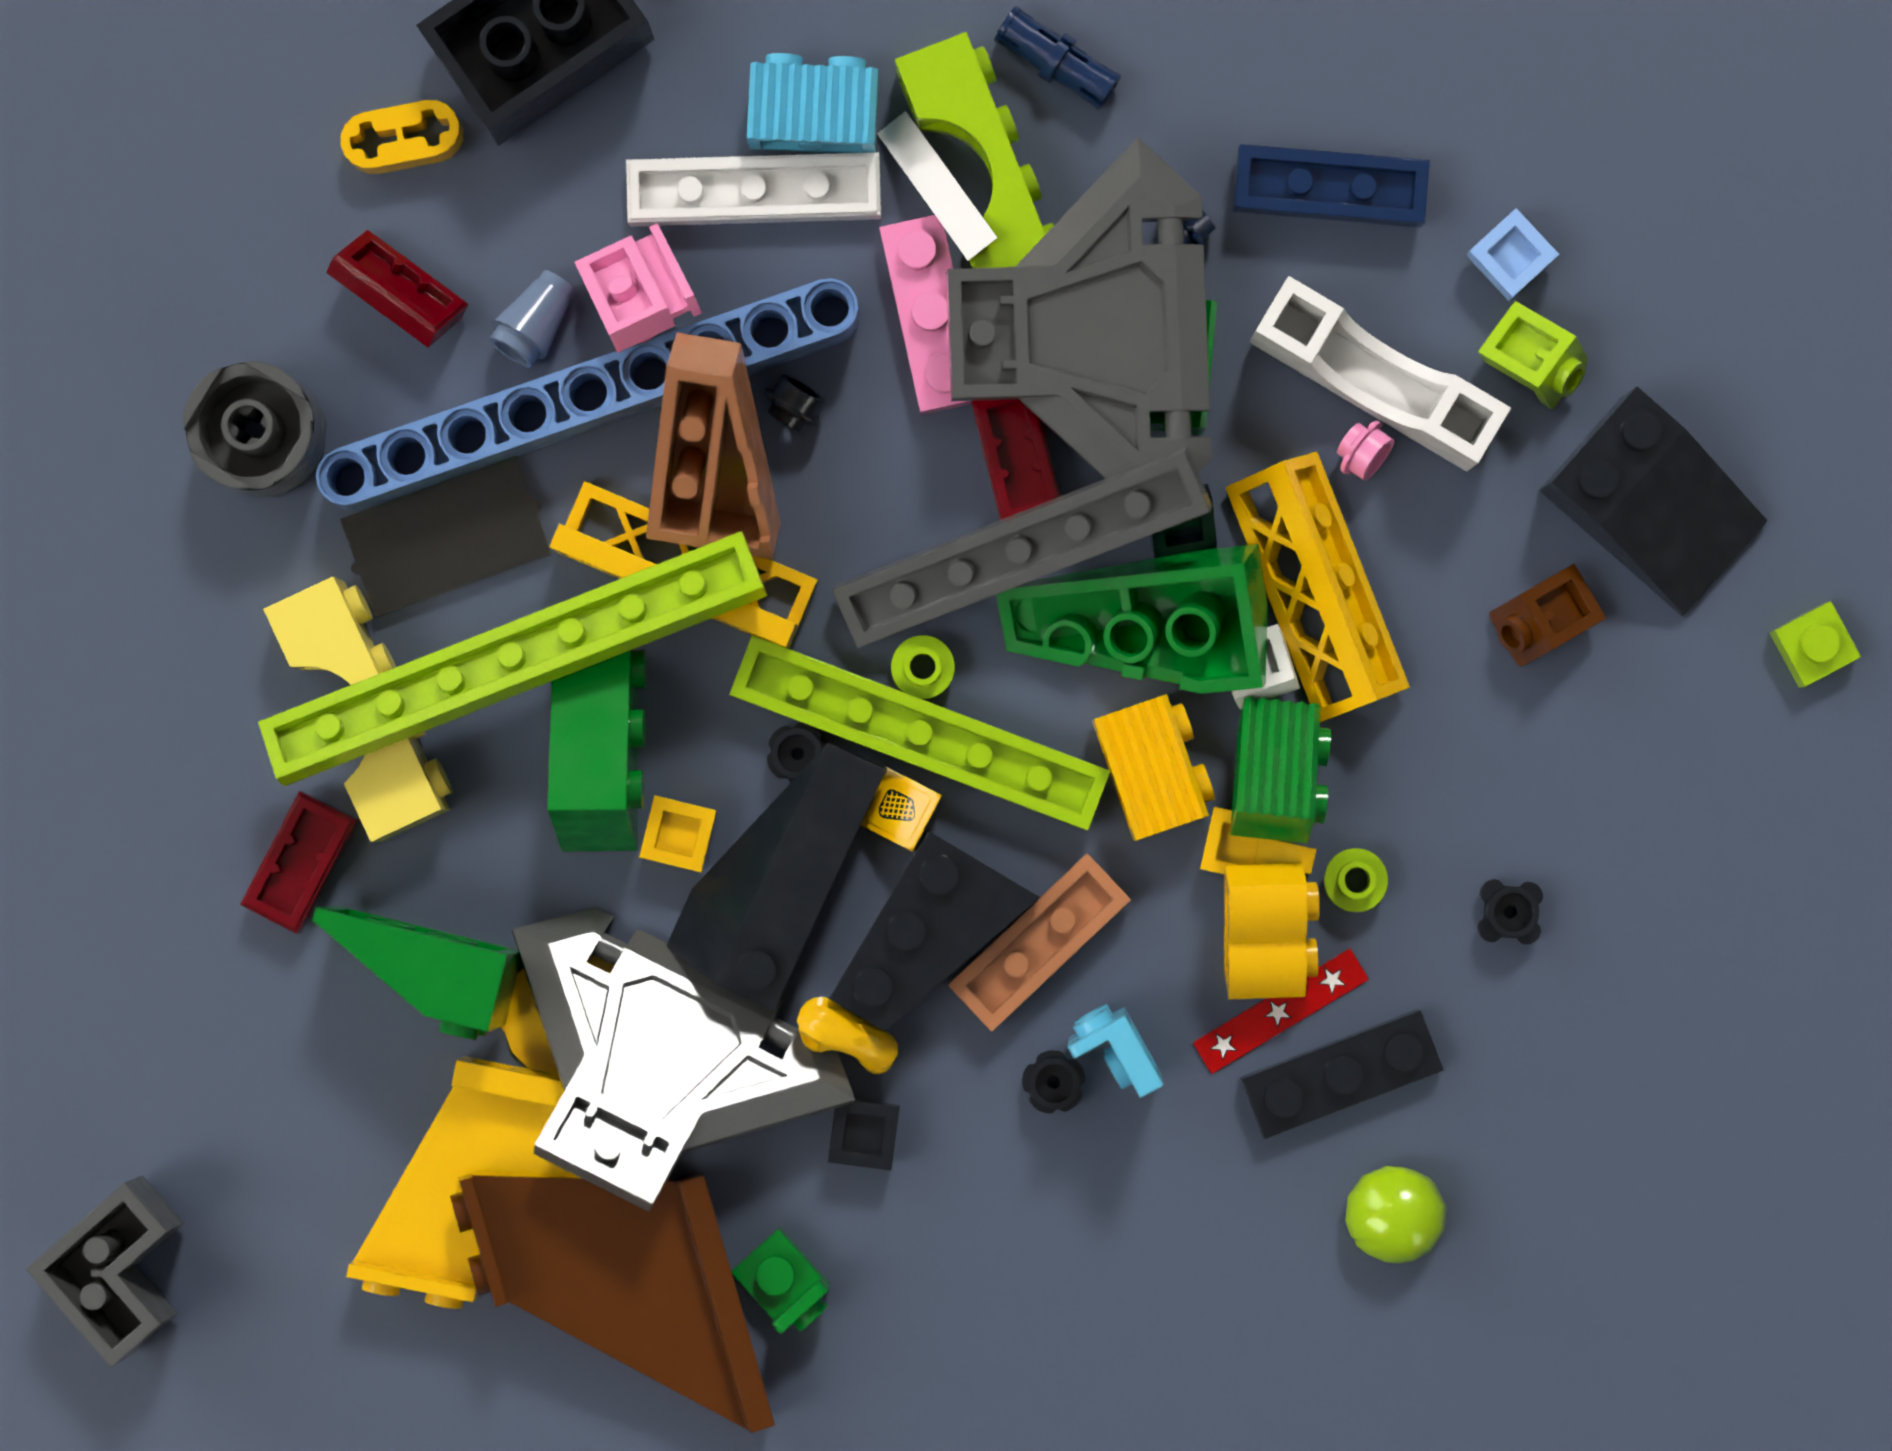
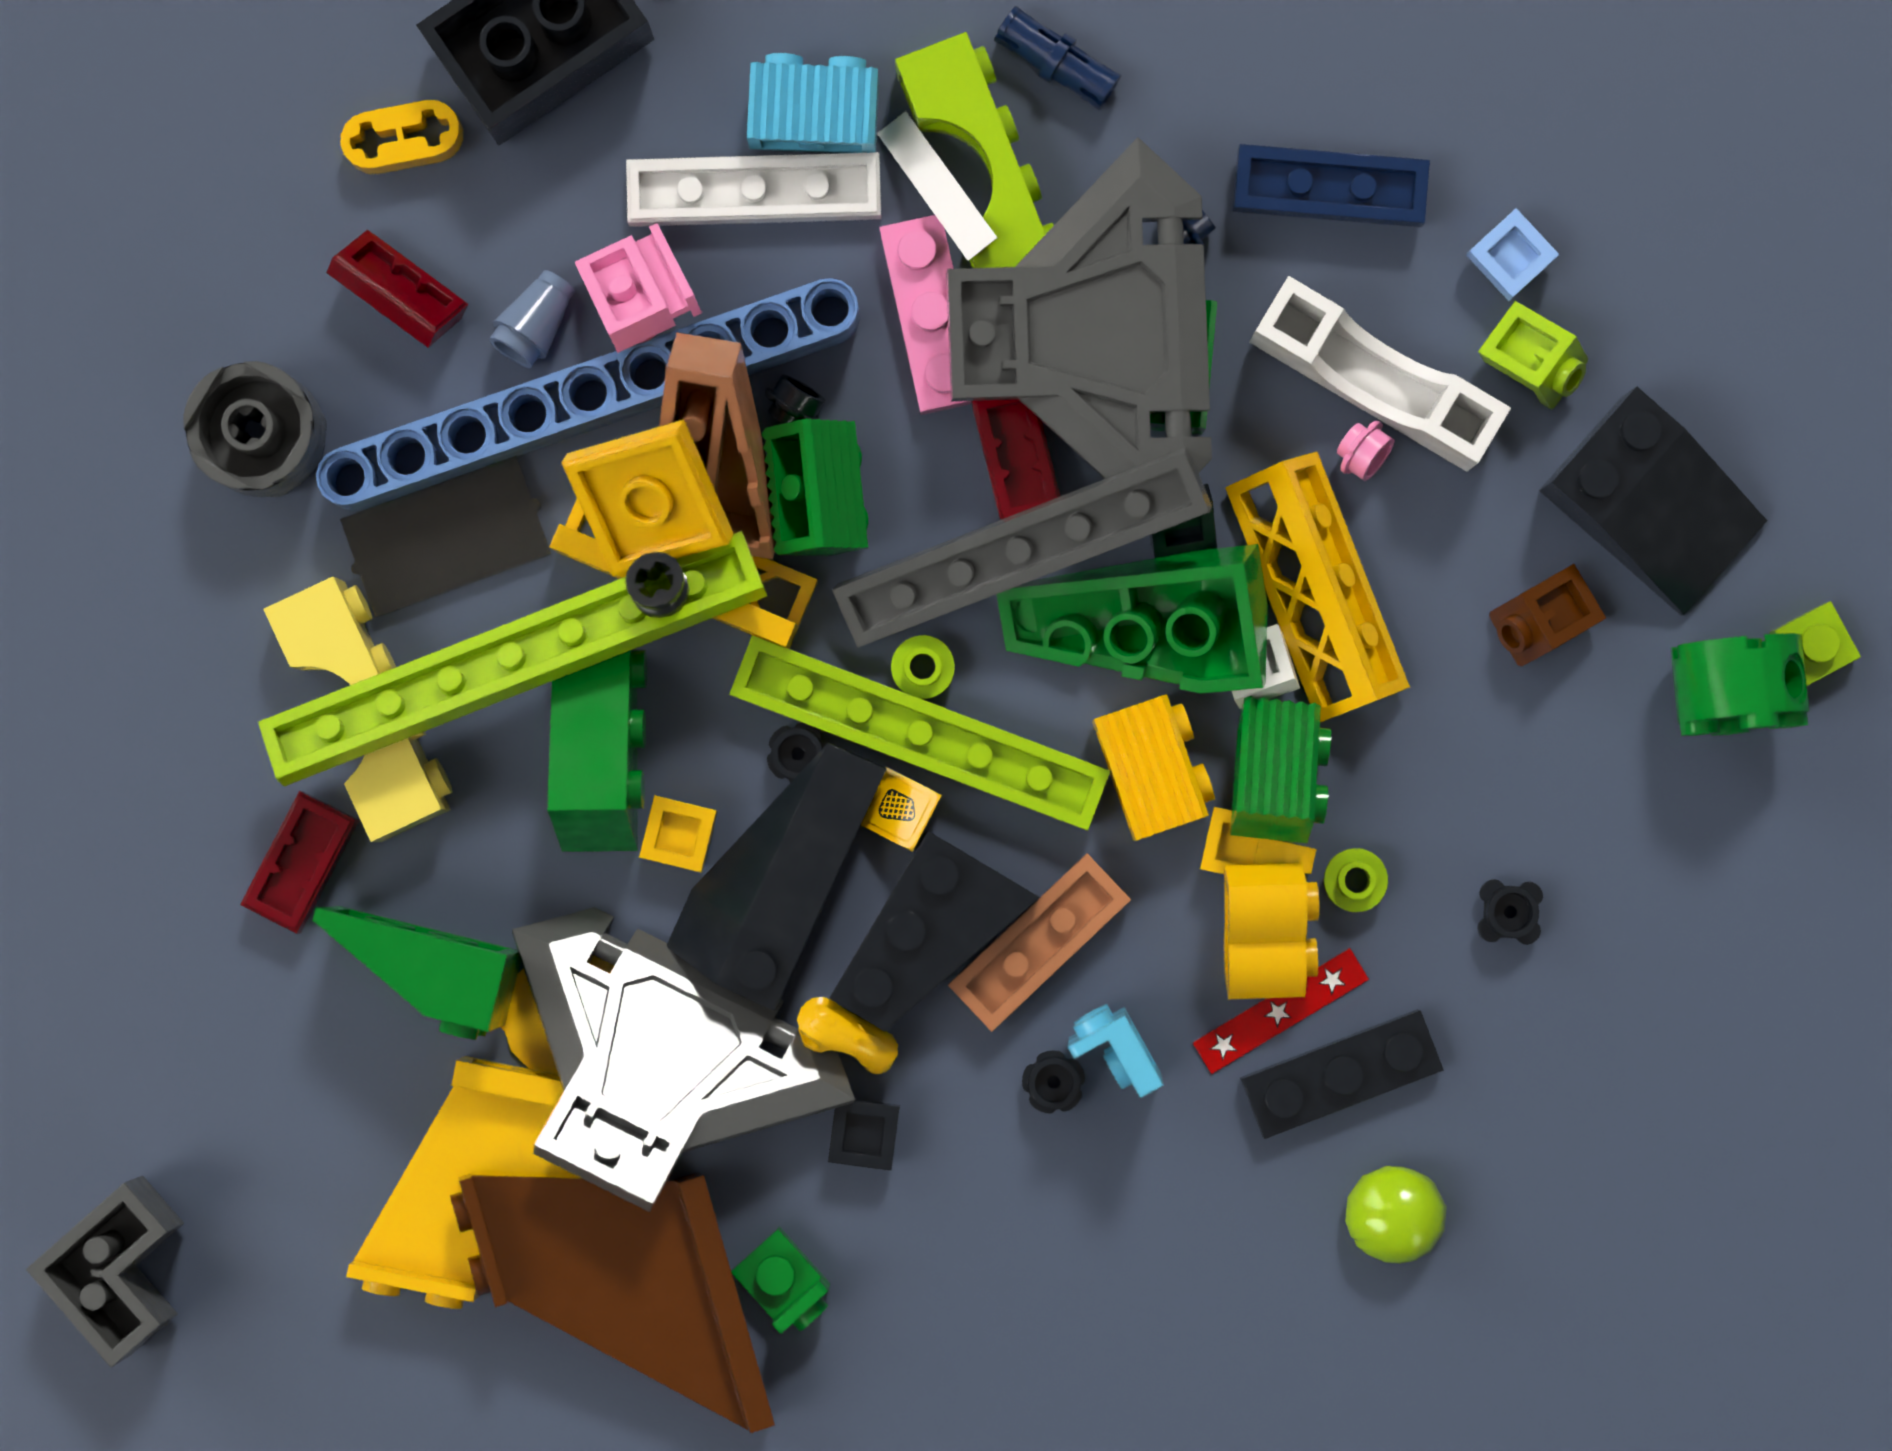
(647, 496): none -> yellow plate
(650, 567): none -> black bush
(816, 487): none -> green brick
(1740, 684): none -> green brick

